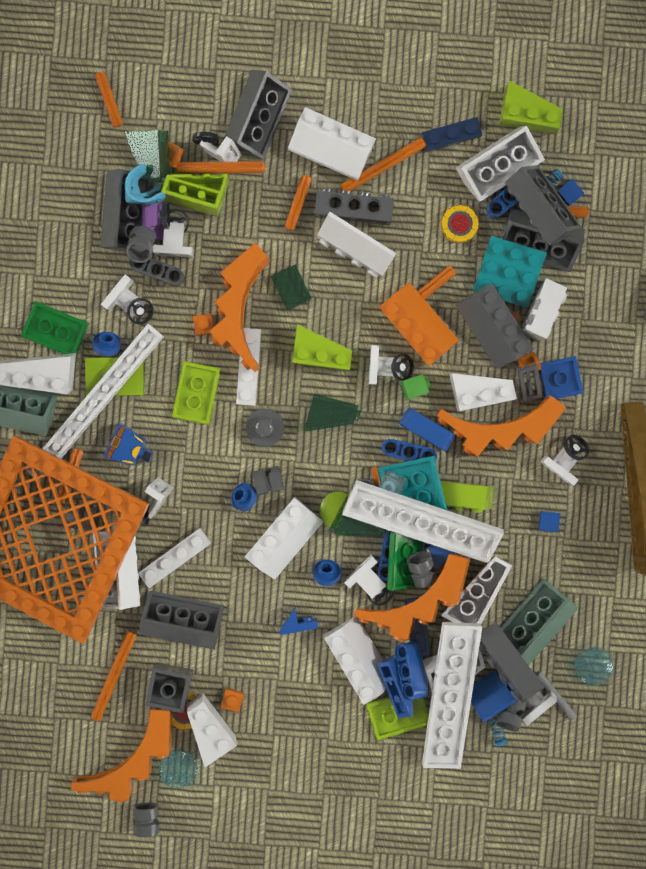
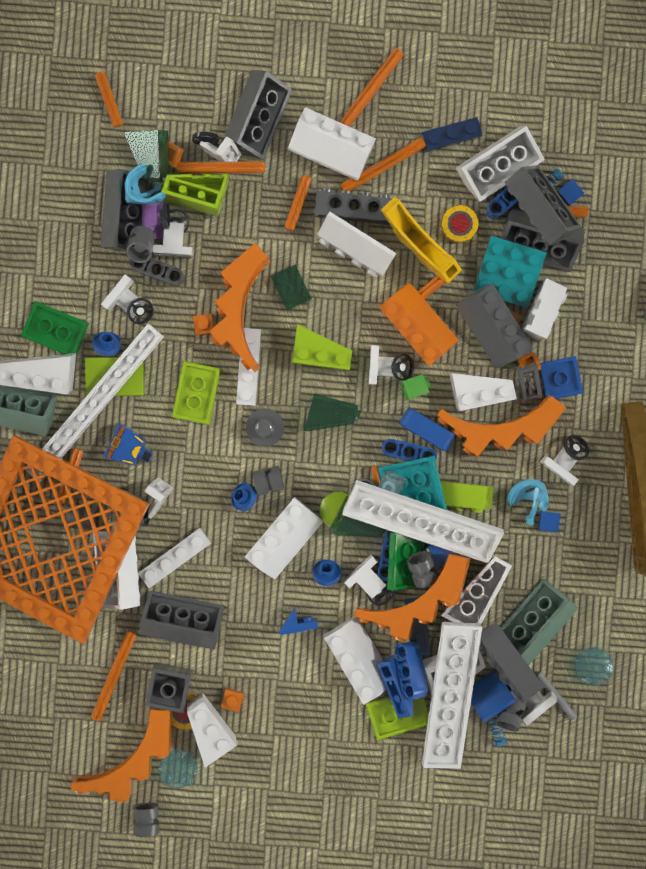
(372, 87): none -> orange axle
(418, 241): none -> yellow arch
(519, 492): none -> medium azure helmet
(527, 109): lime wedge -> none

